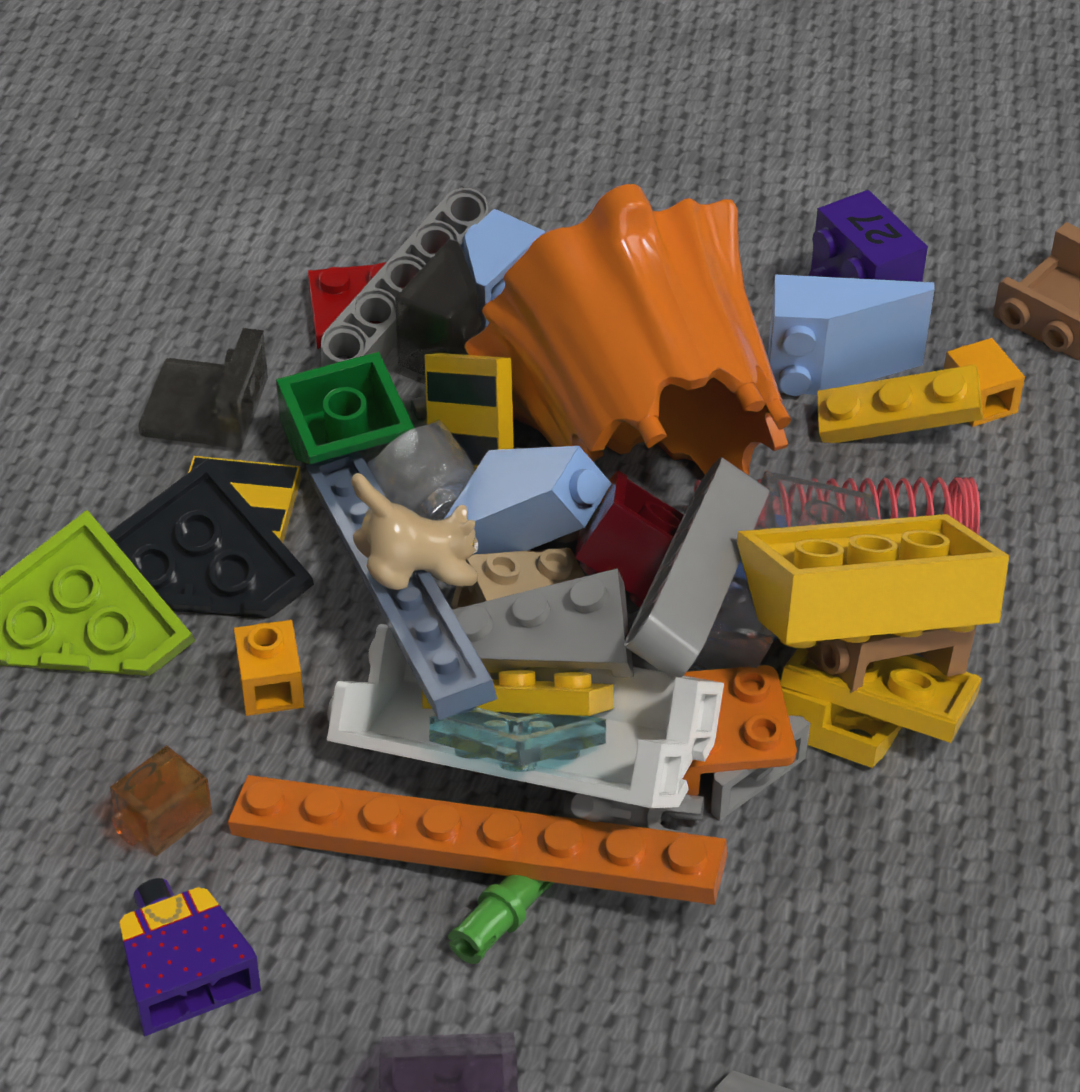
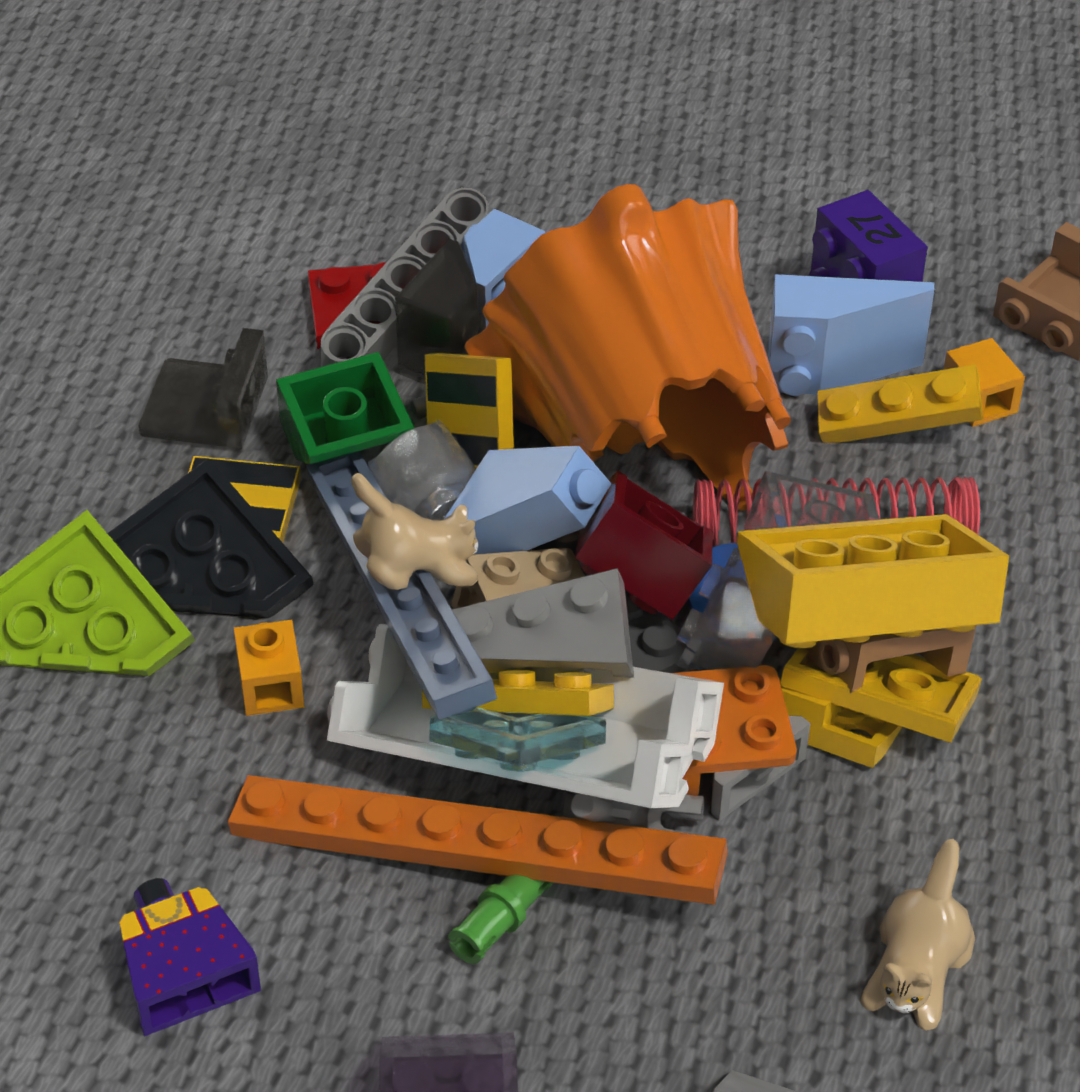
(160, 801): clear orange brick -> none
(696, 570): light grey beam -> none
(924, 938): none -> tan animal

